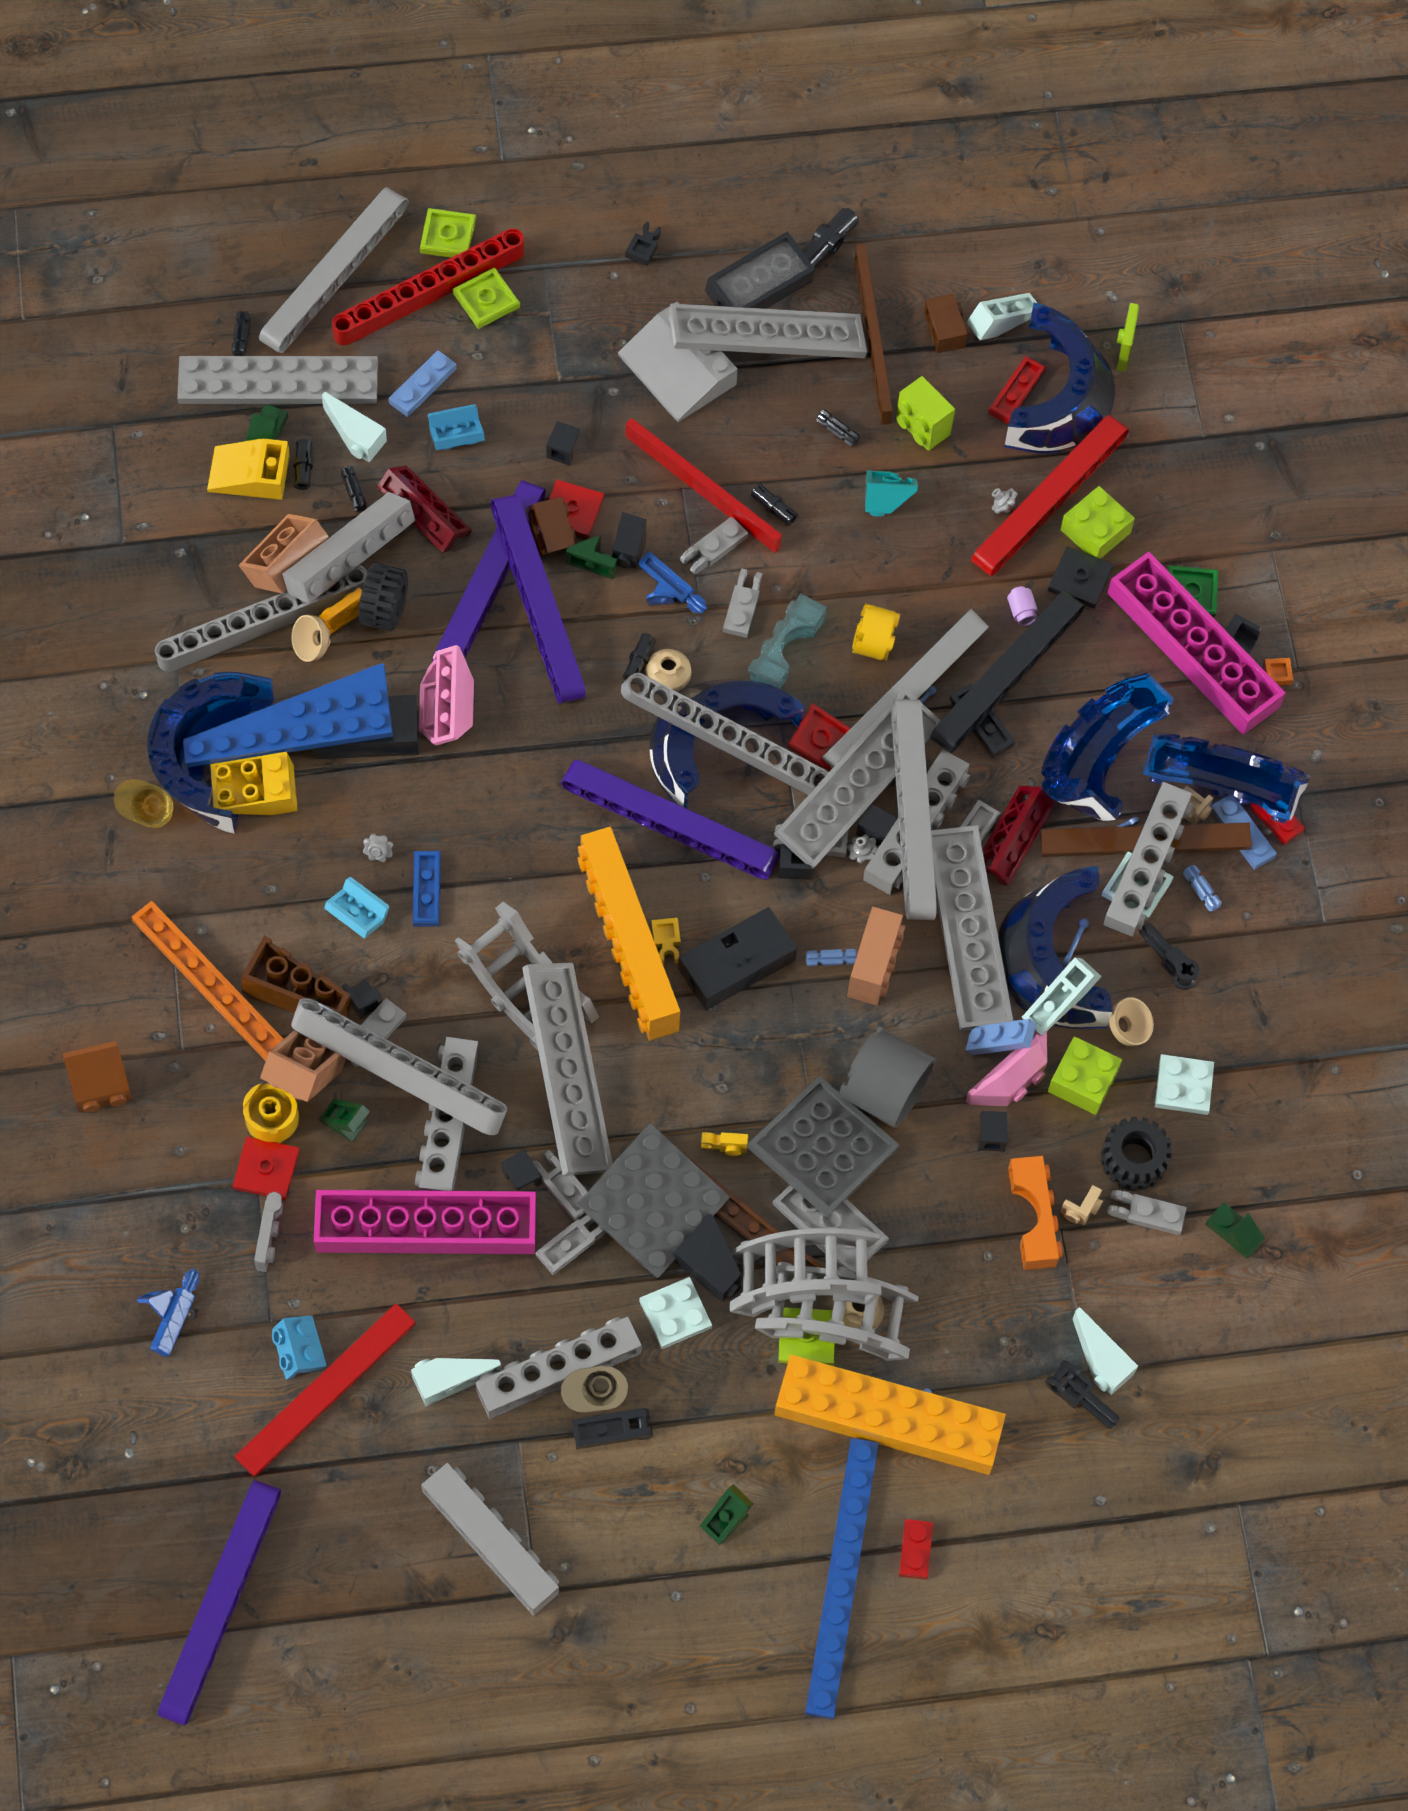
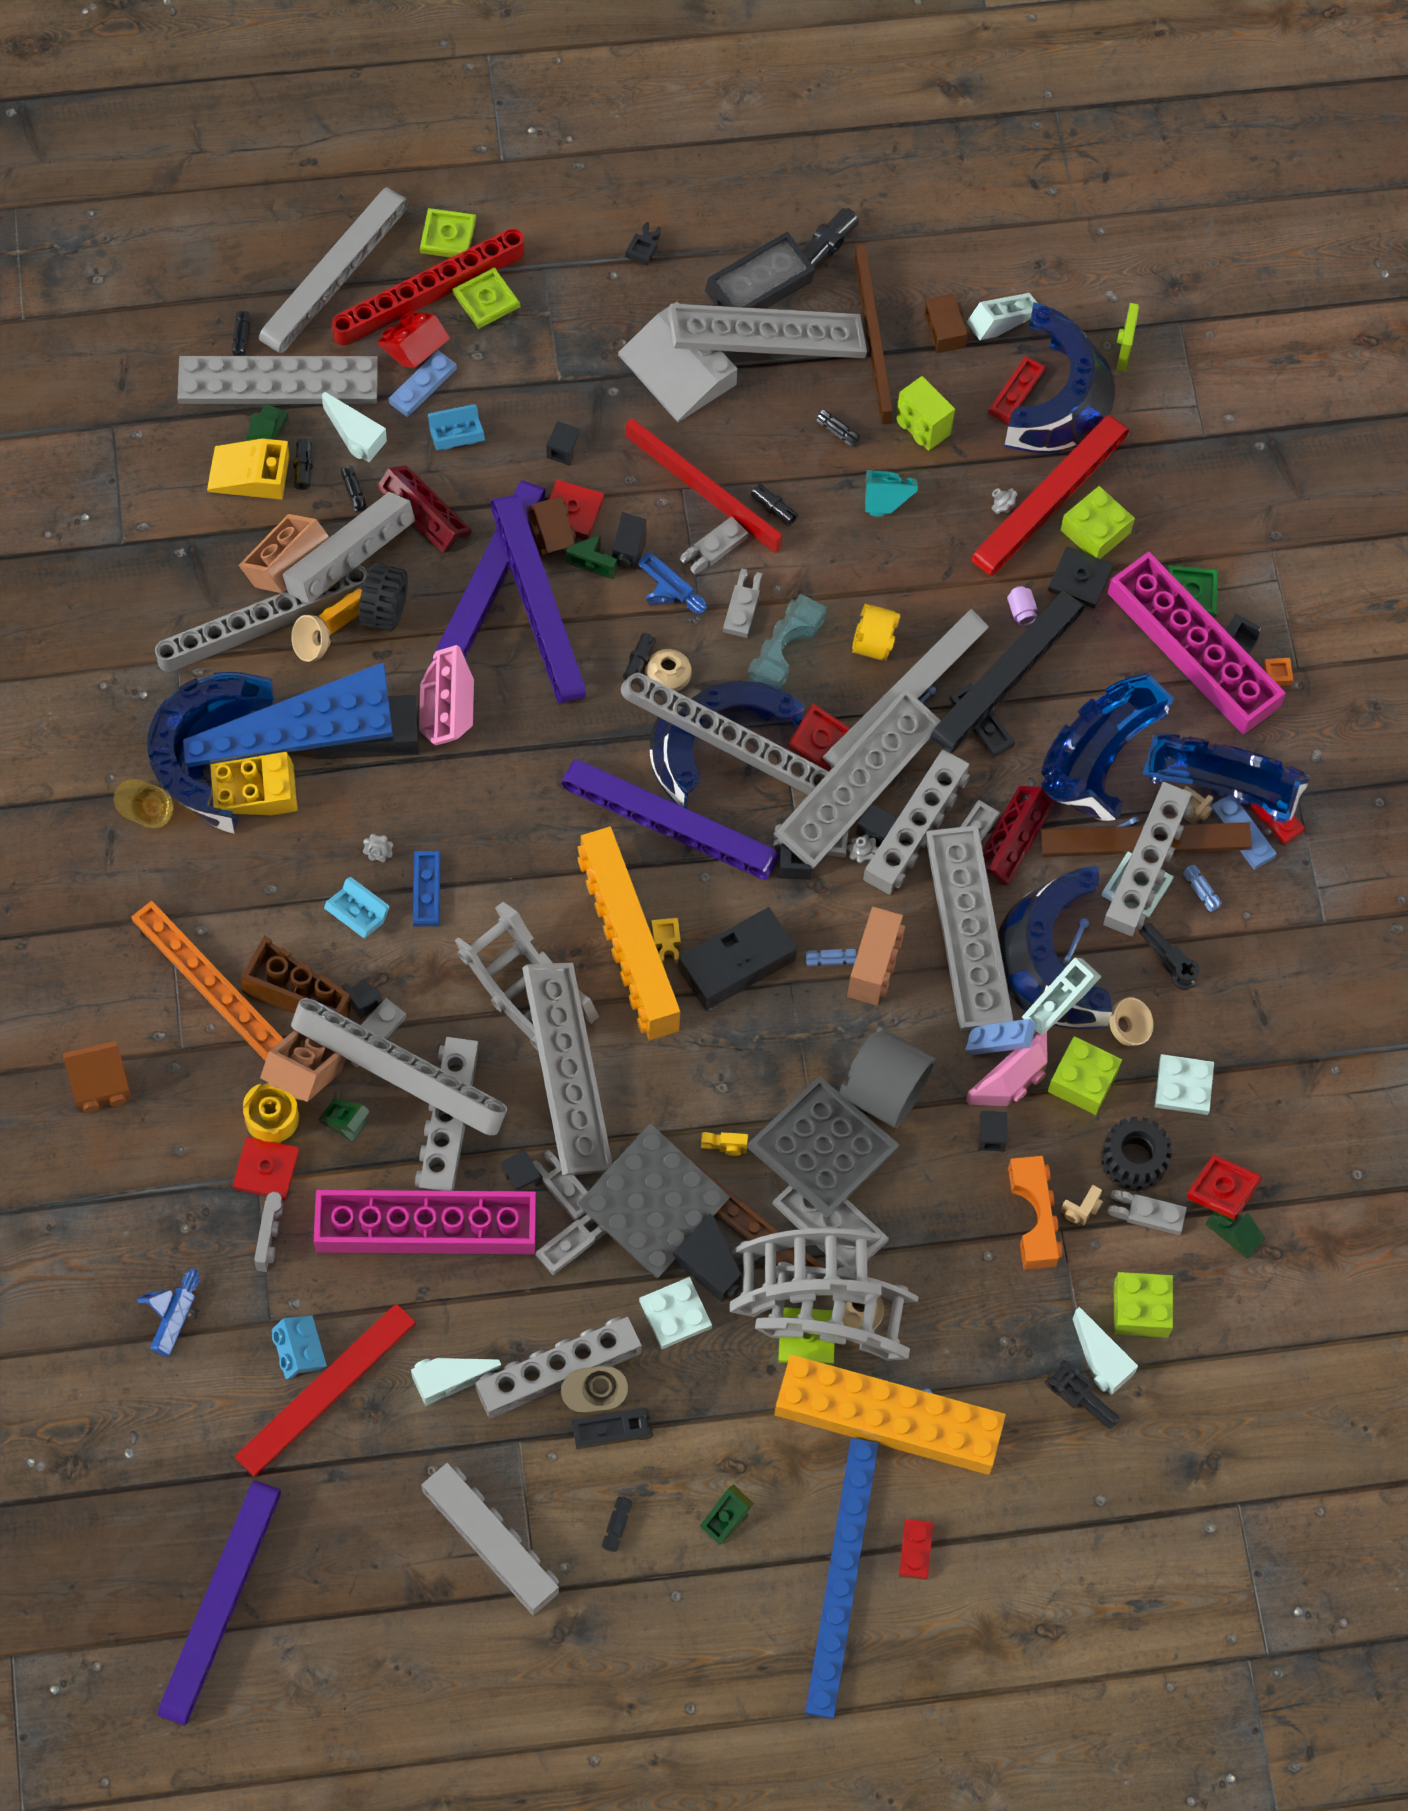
(413, 338): none -> red slope
(617, 1524): none -> black axle
(913, 810): light grey beam -> none
(1143, 1305): none -> lime brick
(1224, 1187): none -> red plate

